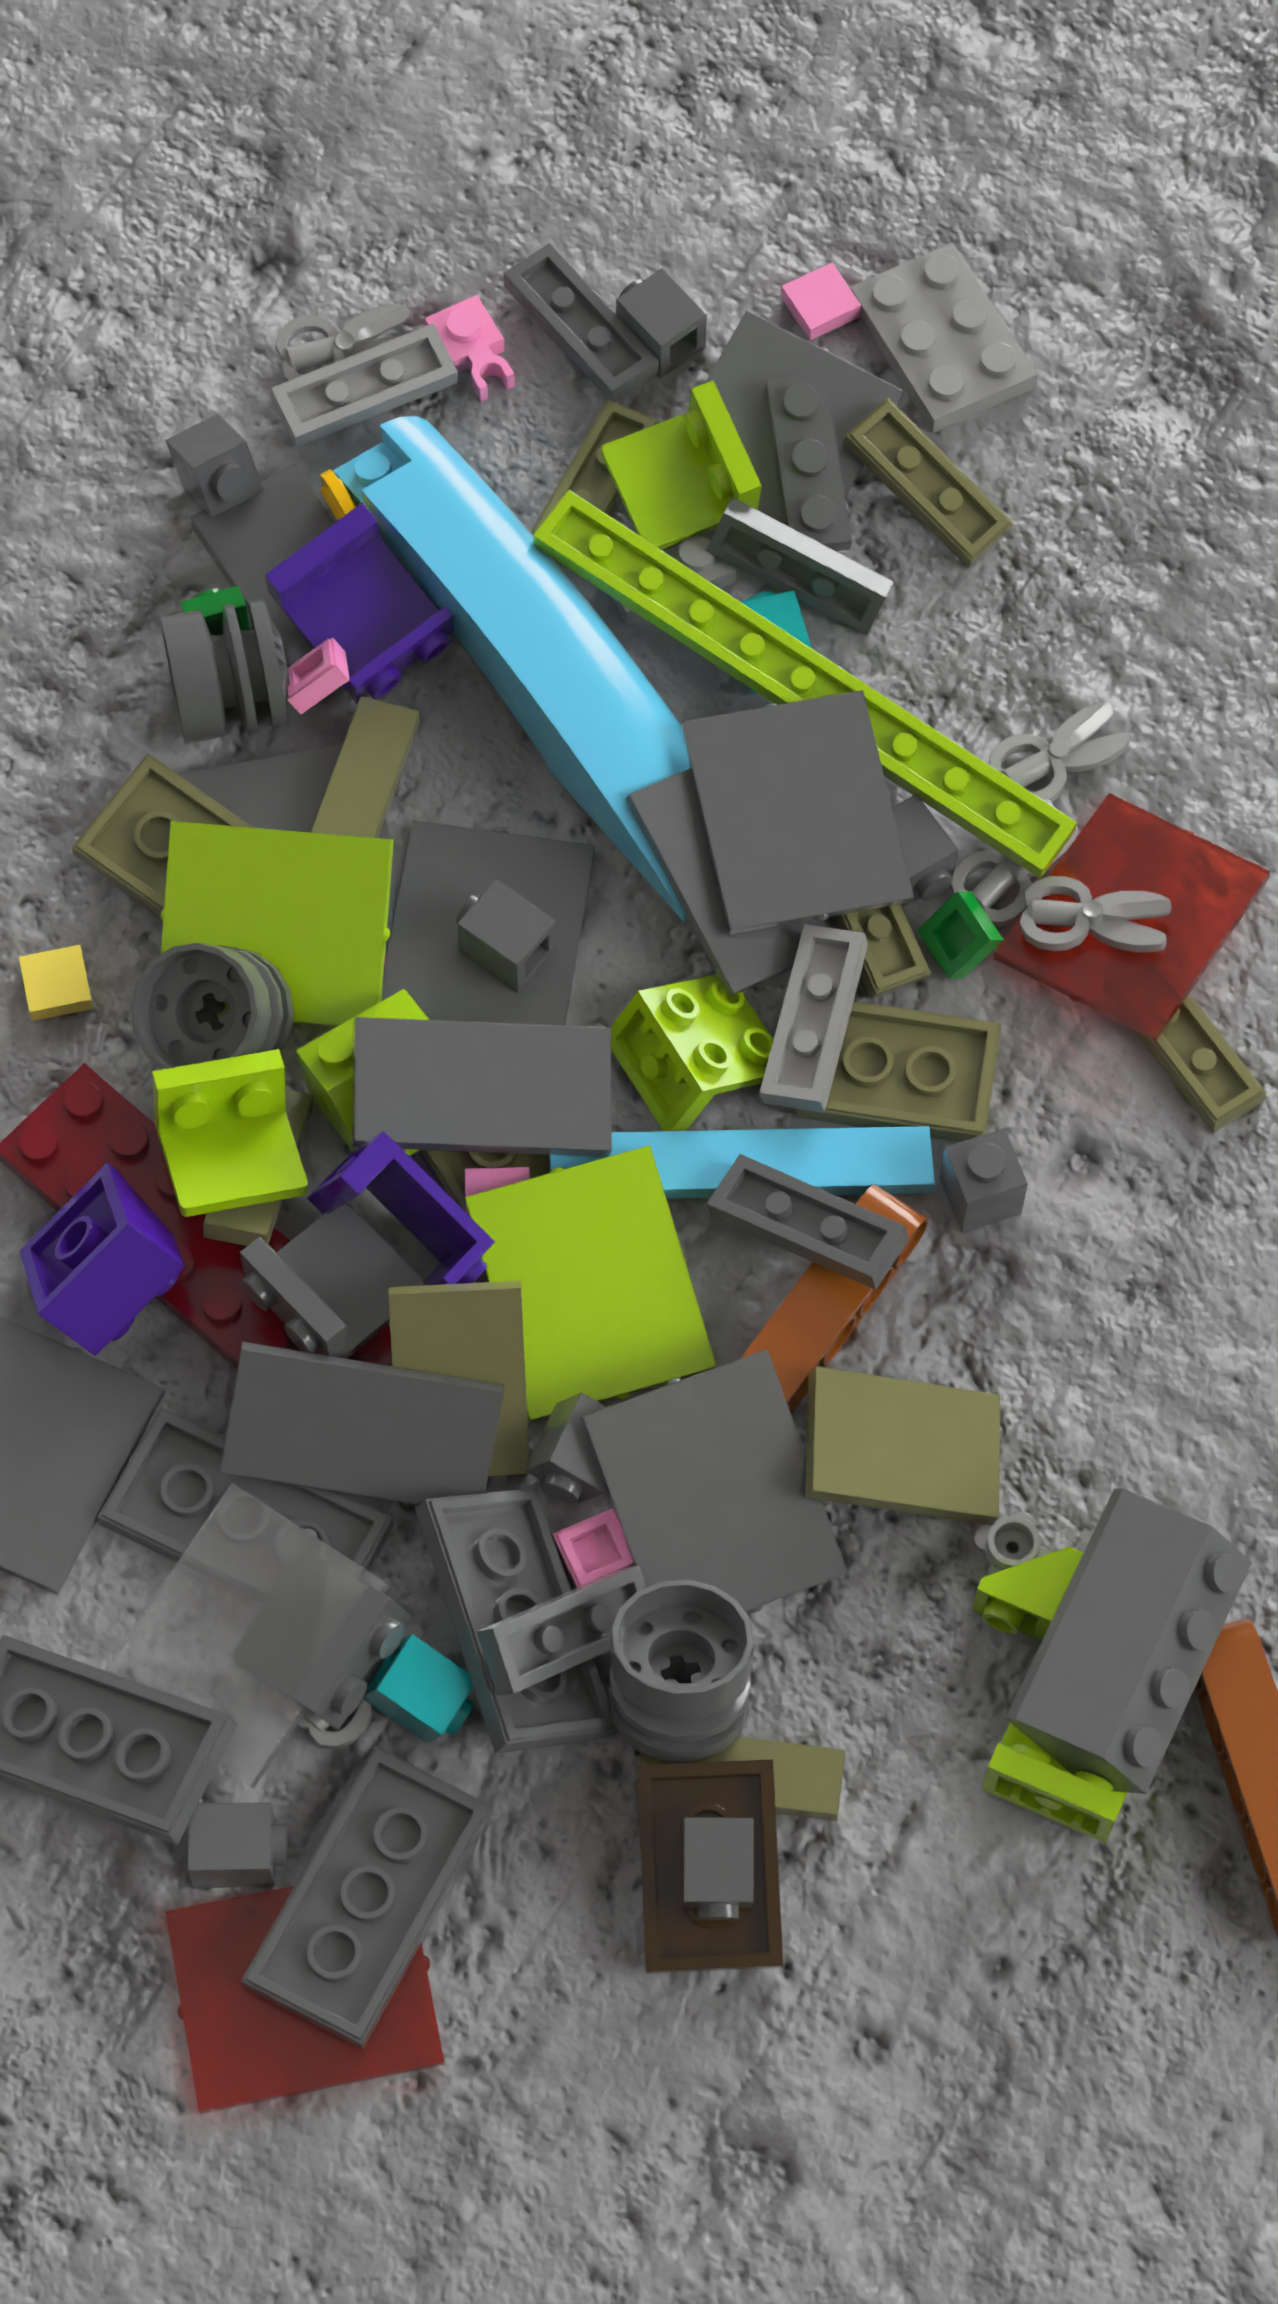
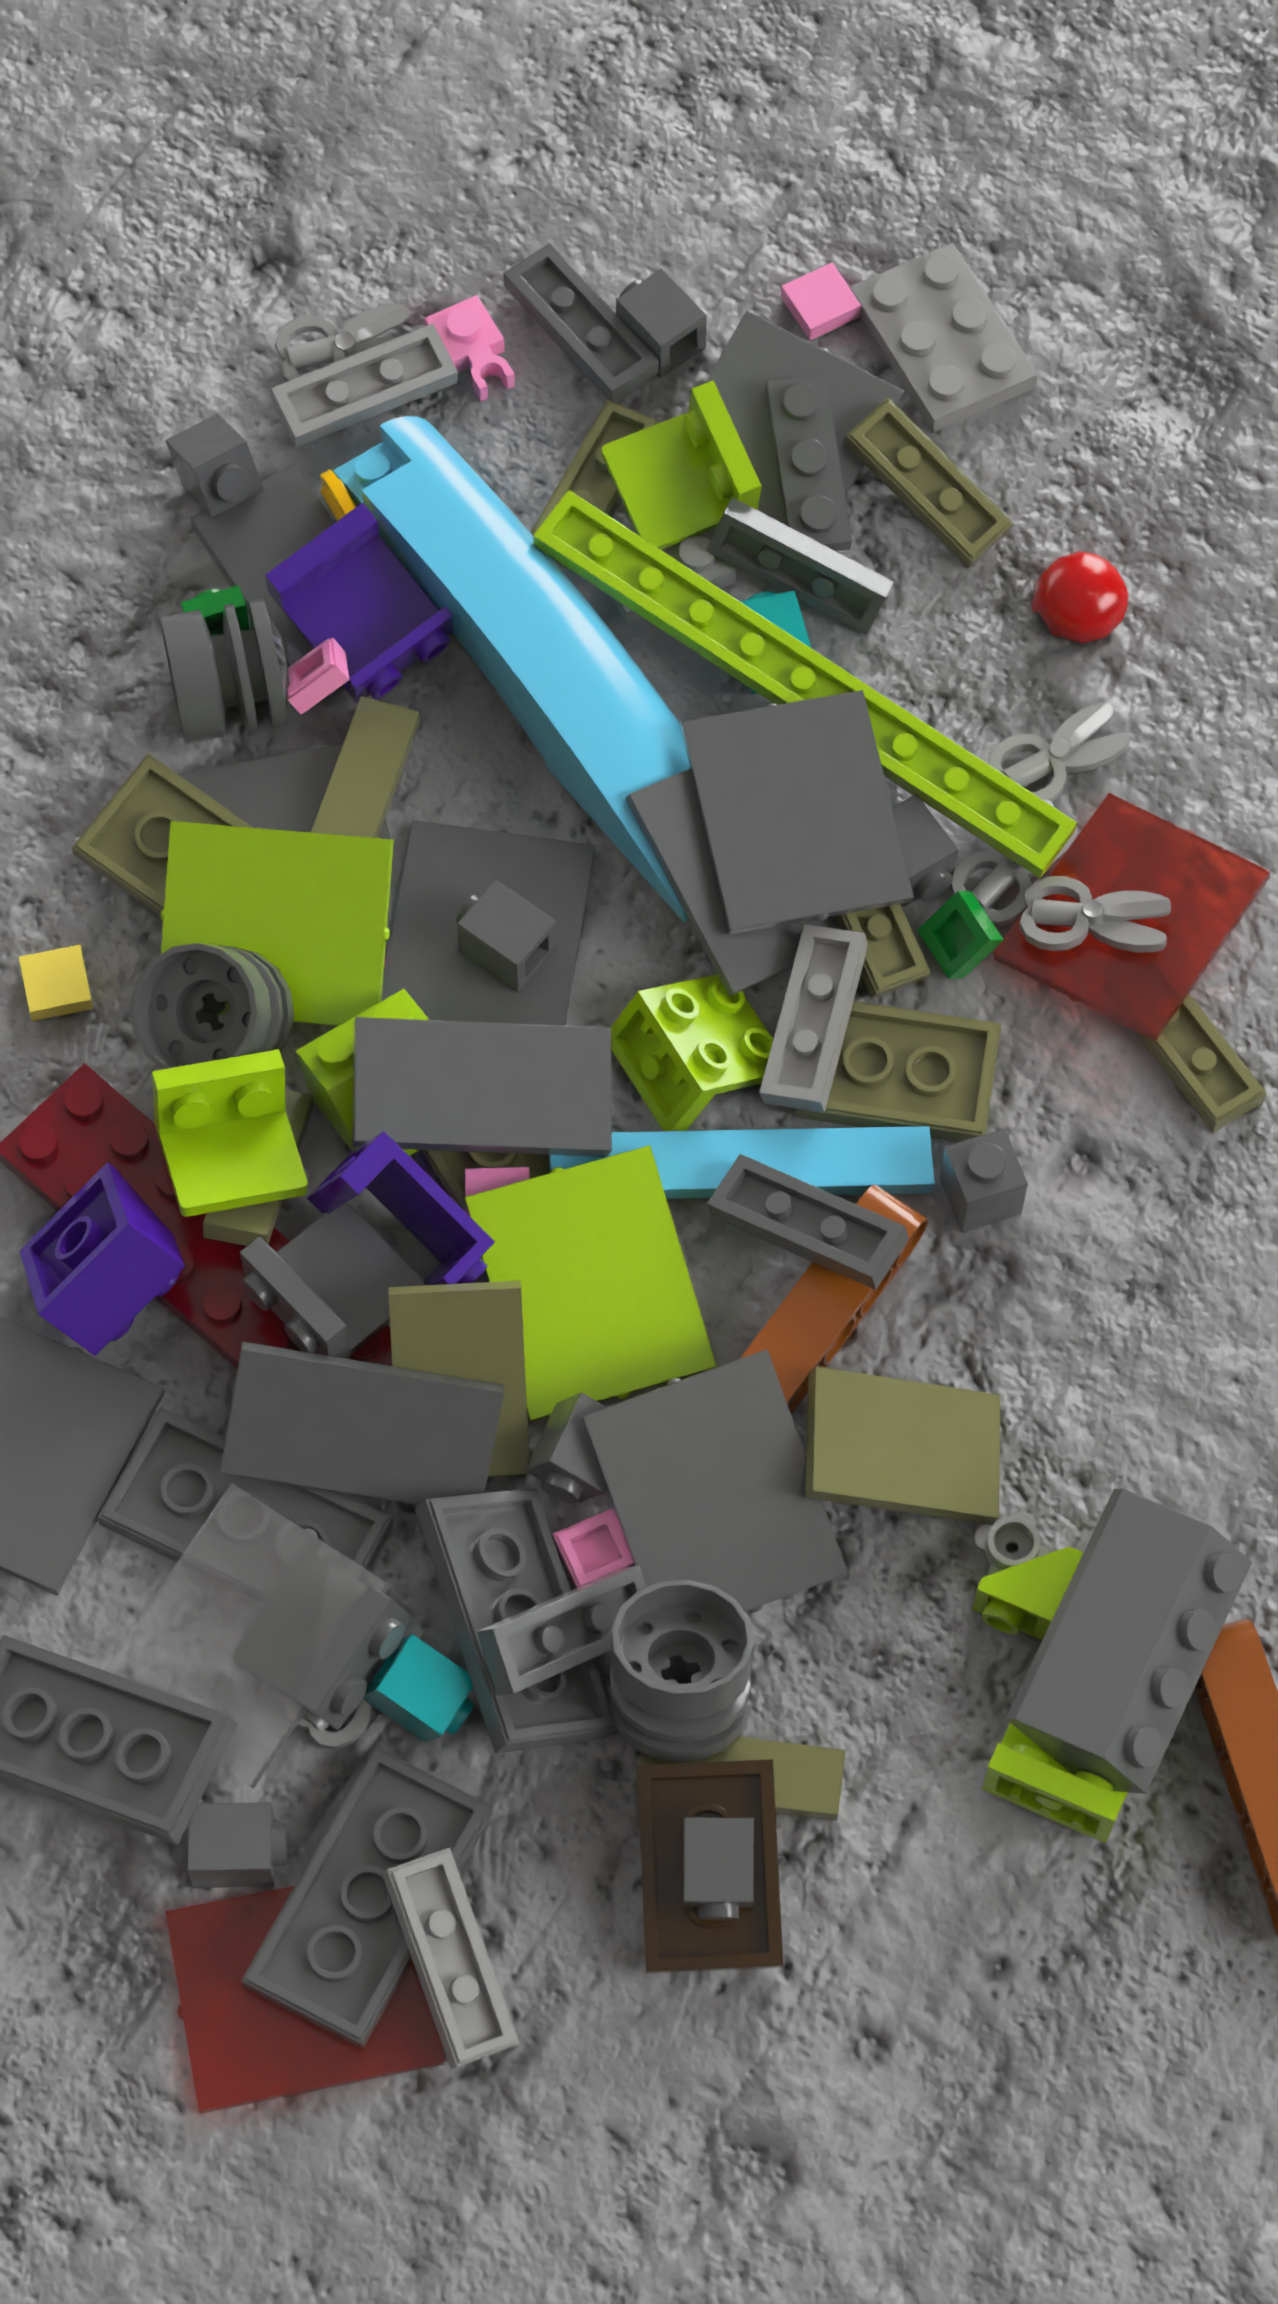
(450, 1958): none -> light grey tile
(1081, 597): none -> red hair

